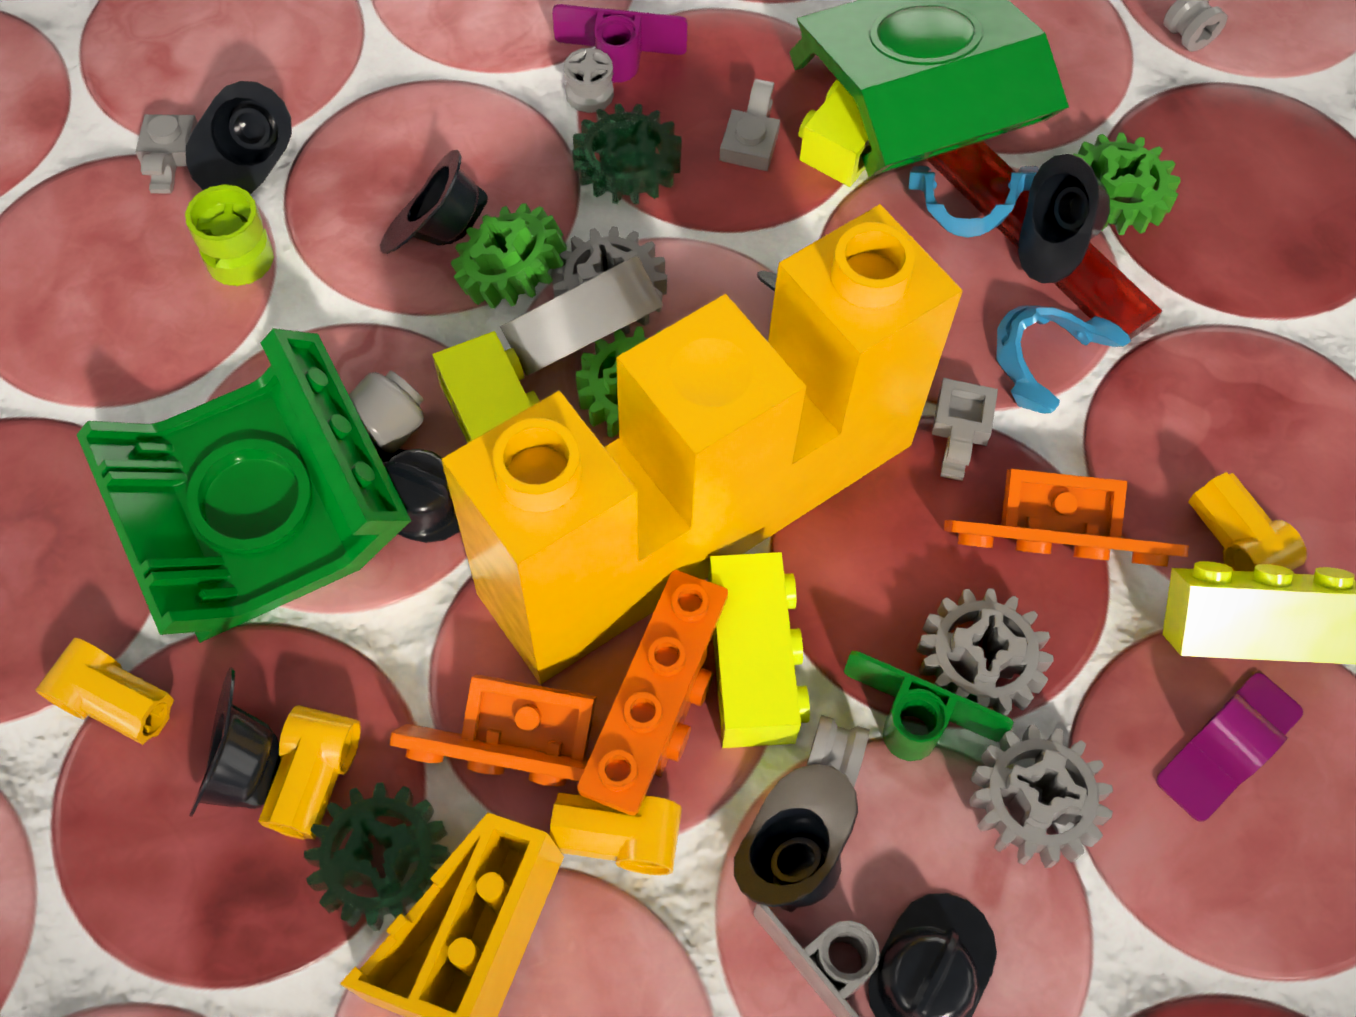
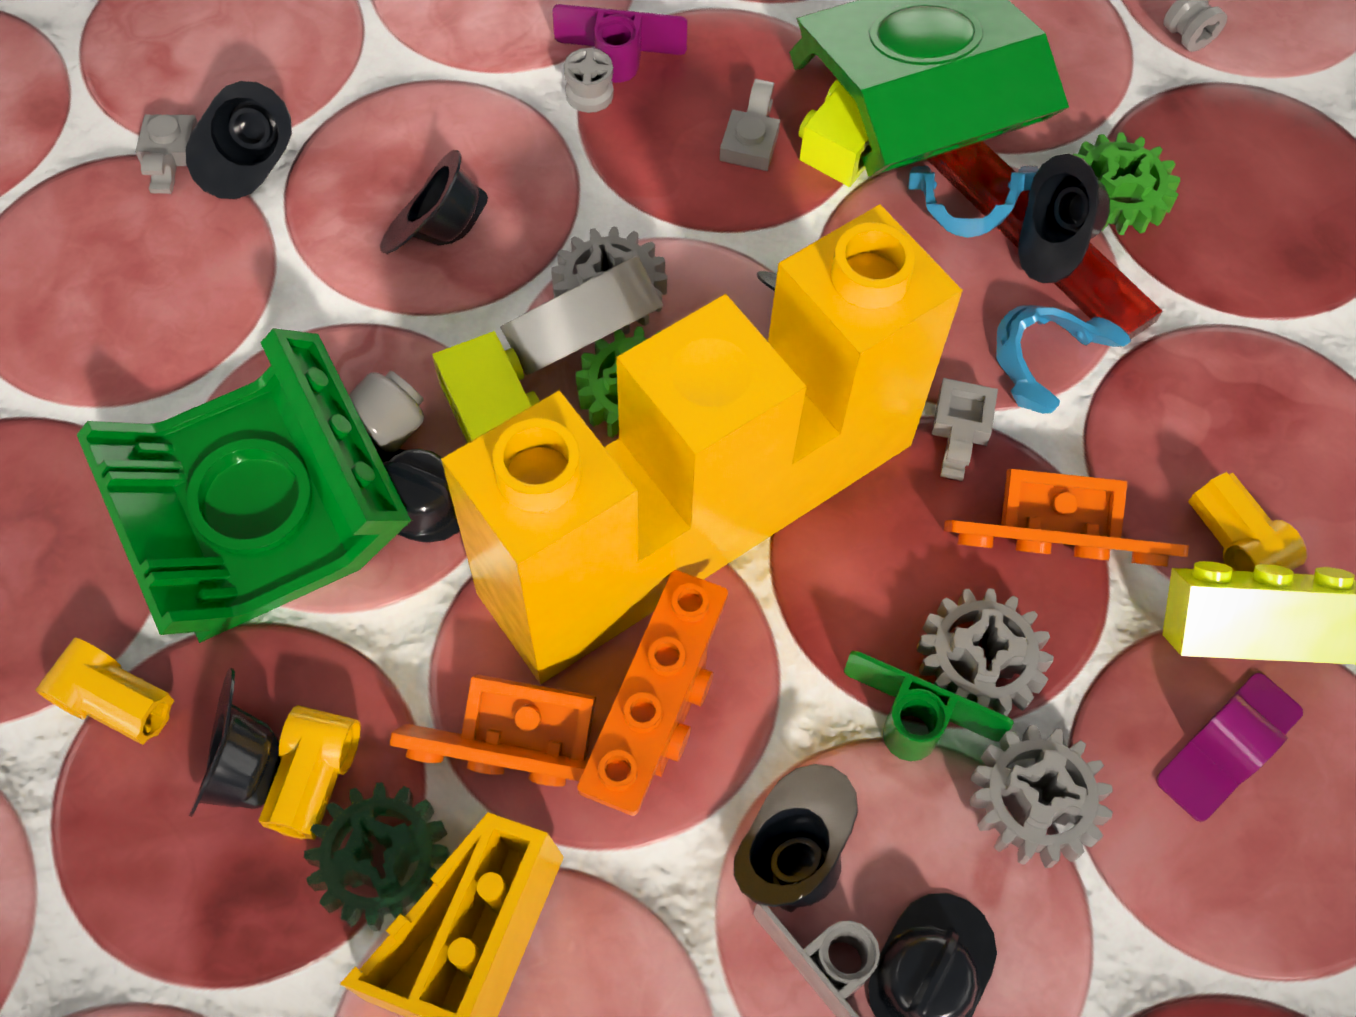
(229, 234): lime wheel -> none
(509, 255): bright green gear -> none
(627, 153): clear green gear -> none
(636, 842): yellow piece -> none
(757, 652): neon yellow brick -> none
(839, 747): light grey wheel -> none

